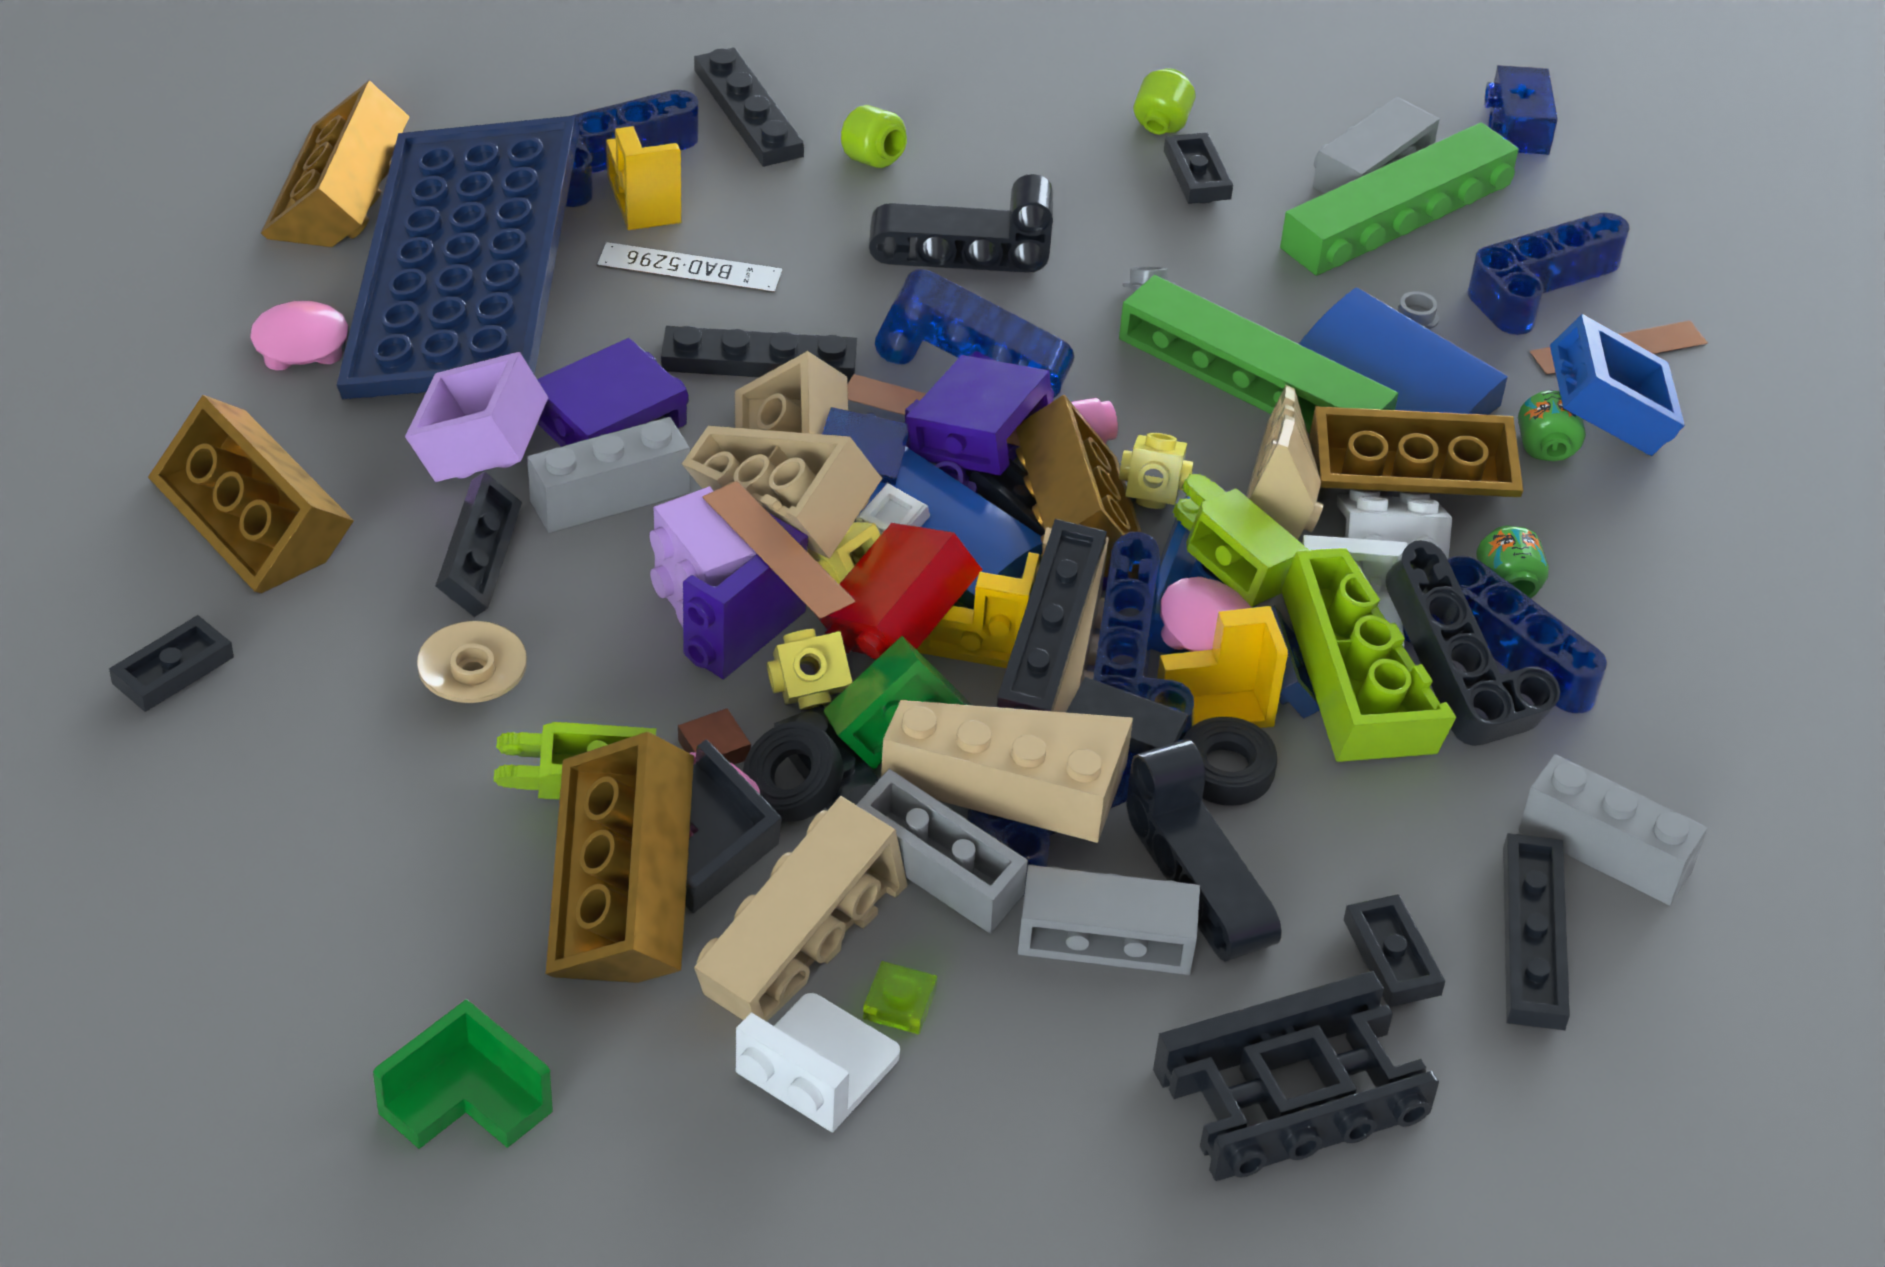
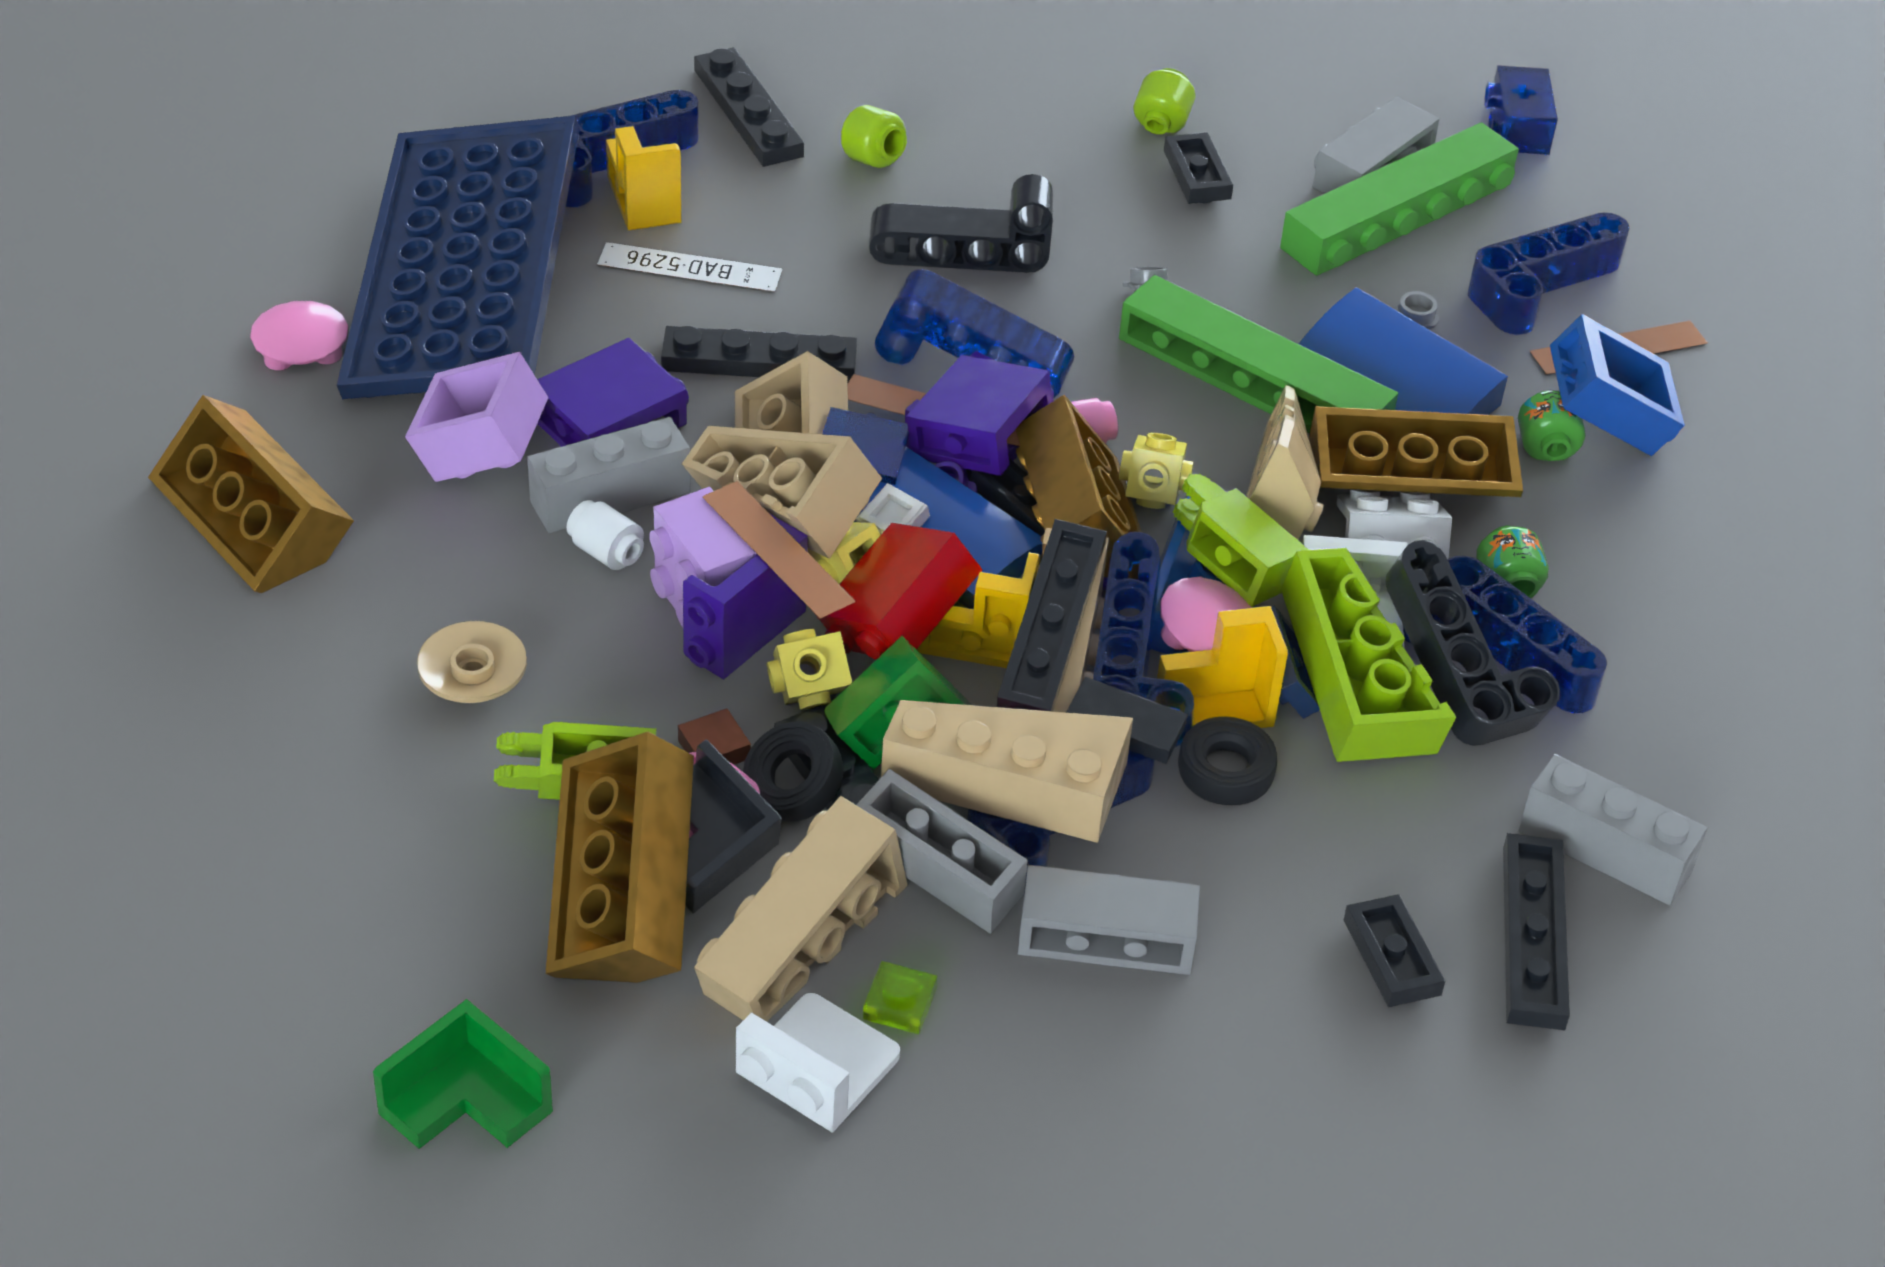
(171, 663): black plate -> none
(338, 171): pearl gold slope -> none
(479, 544): black plate -> none
(605, 534): none -> white brick
(1192, 849): black beam -> none
(1280, 1035): black fence -> none

